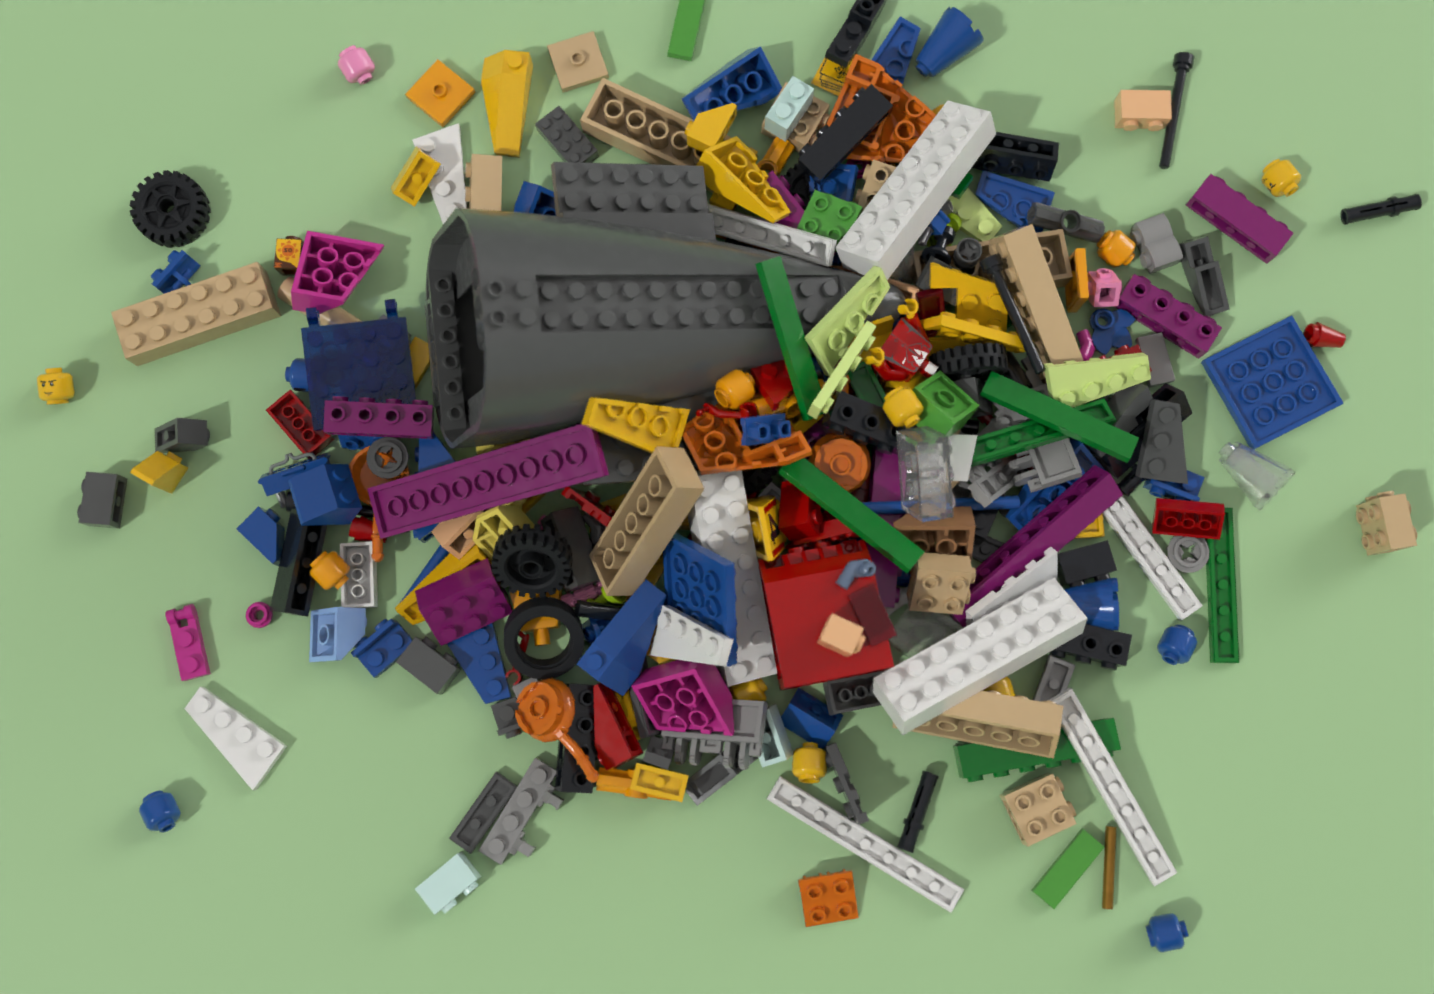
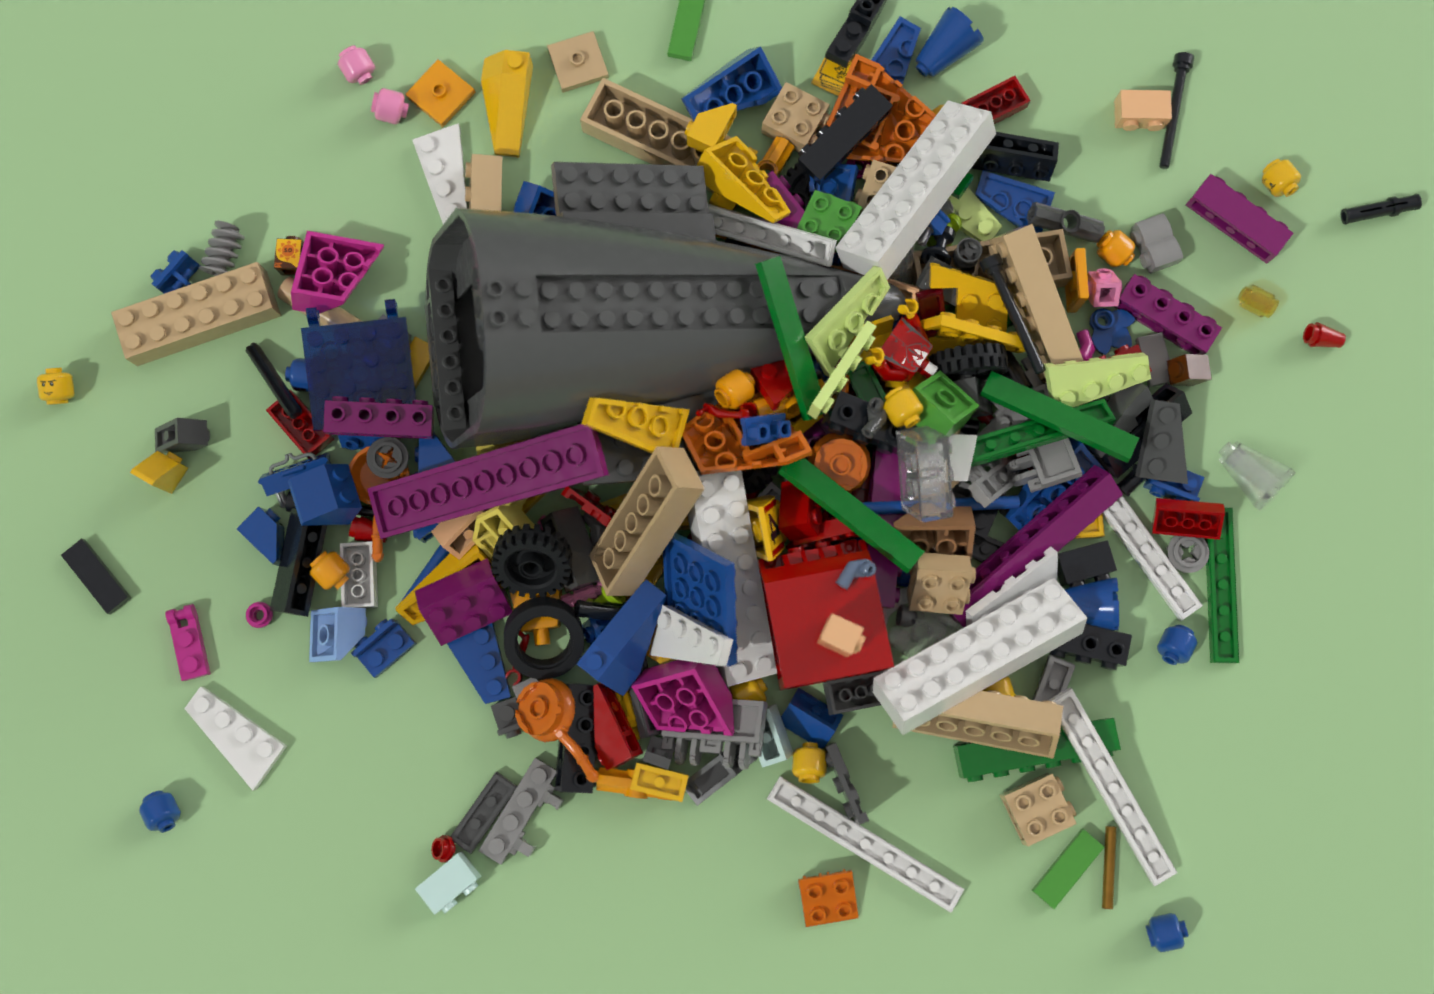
(96, 576): none -> black tile
(102, 500): dark grey brick -> none
(158, 196): black wheel -> none
(221, 248): none -> light grey piece
(274, 381): none -> black axle
(389, 106): none -> bright pink head
(415, 176): yellow panel -> none
(429, 665): dark grey brick -> none
(443, 848): none -> red plate
(566, 137): dark grey piece -> none
(789, 108): light aqua brick -> none
(872, 615): dark red tile -> none
(876, 416): none -> dark grey arm
(905, 617): none -> dark grey hinge
(917, 812): black pin -> none
(1002, 99): none -> red piece
(1189, 370): none -> brick
(1204, 276): dark grey slope -> none
(1257, 301): none -> clear yellow brick
(1271, 382): blue plate -> none
(1386, 523): tan brick -> none

